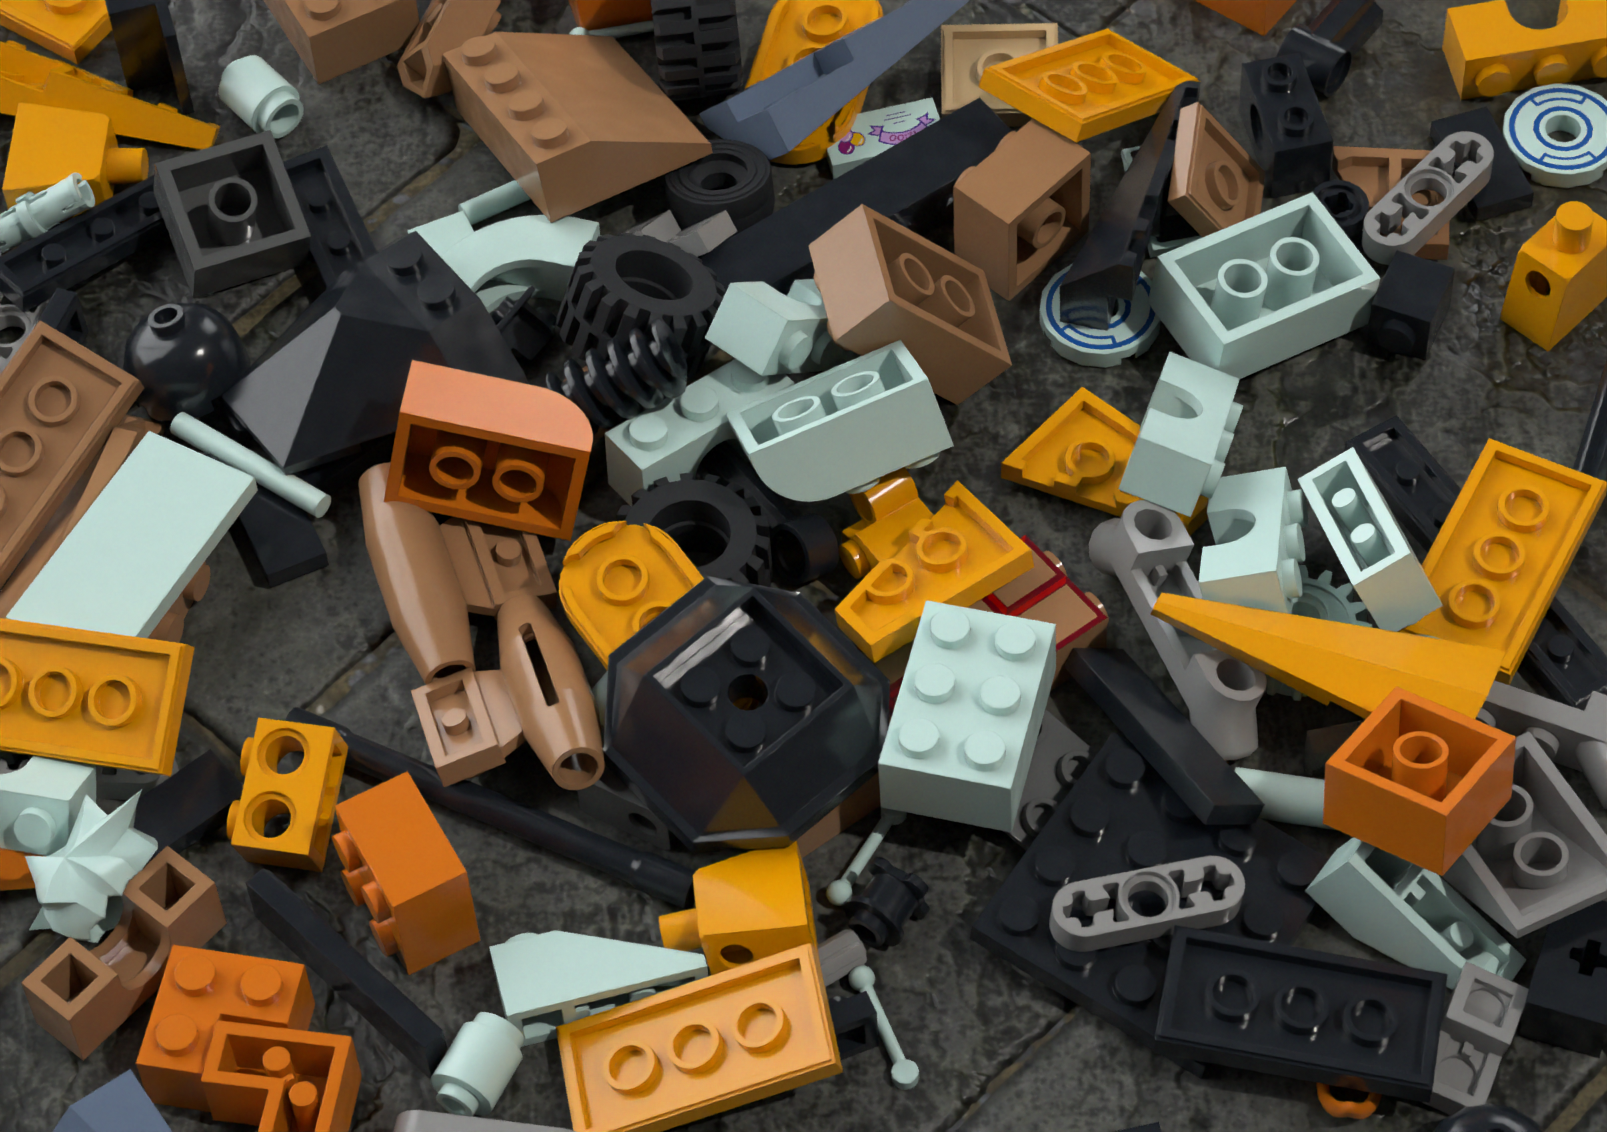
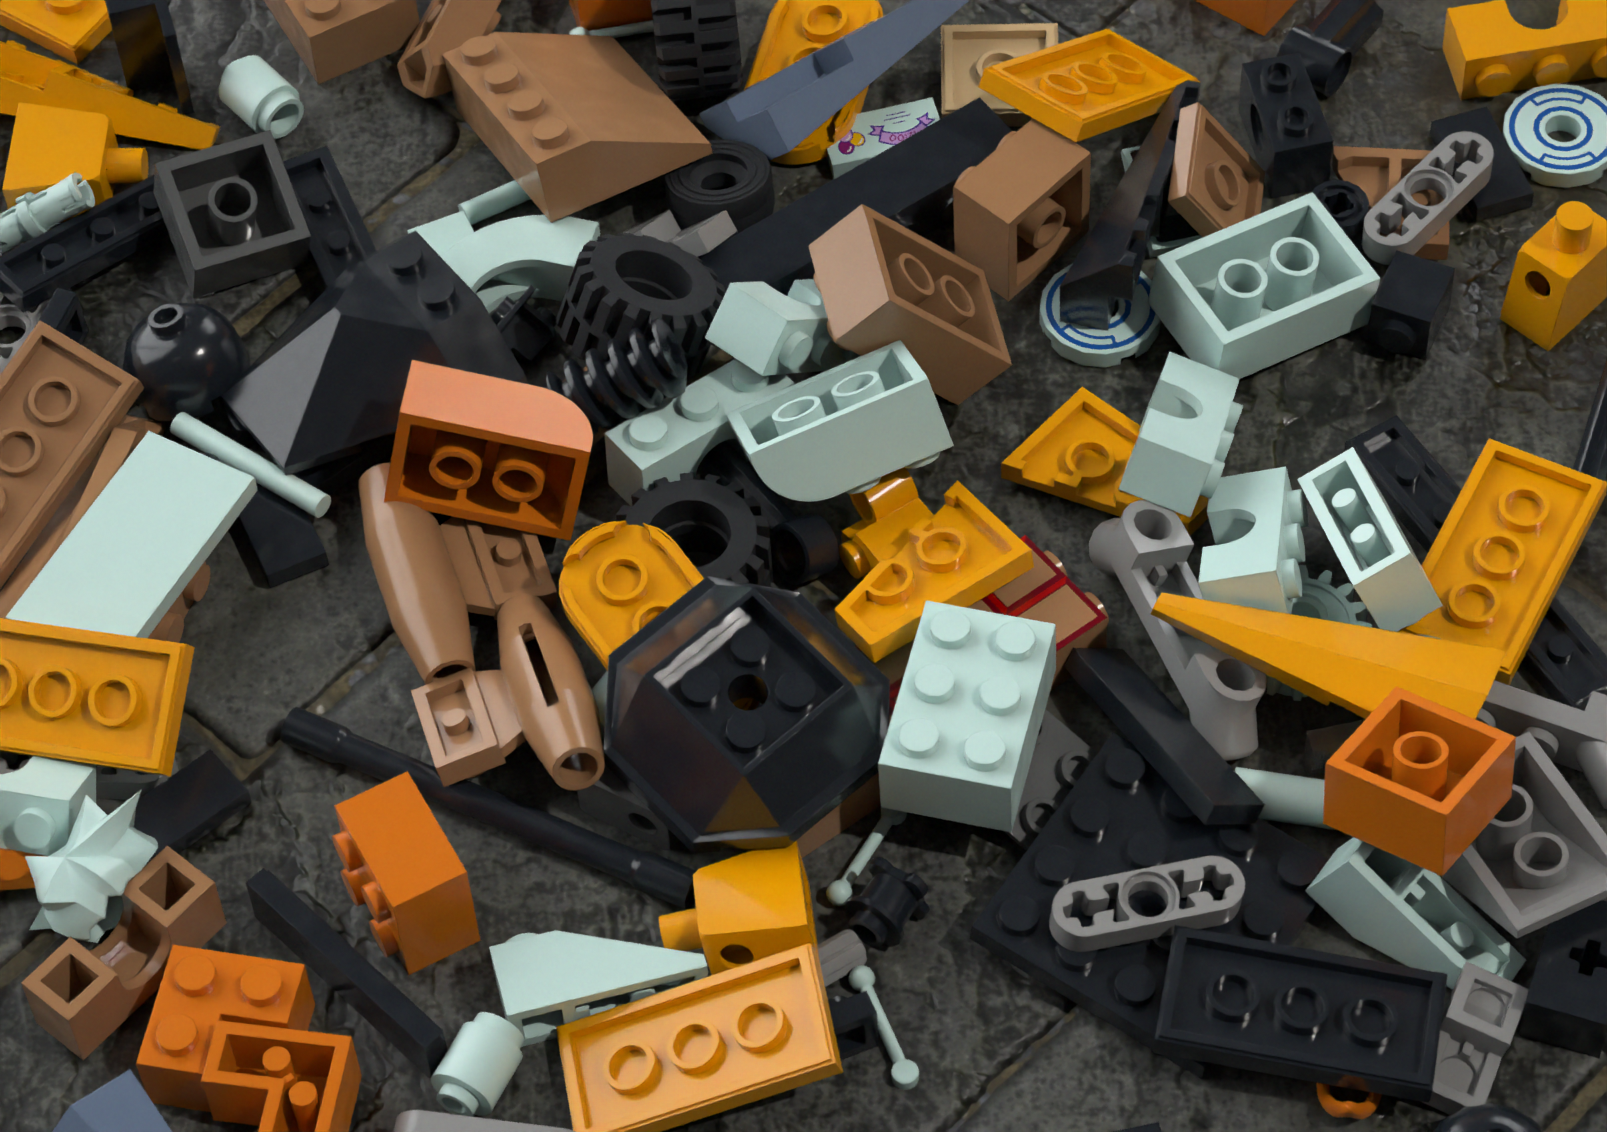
(305, 794): light orange brick -> none

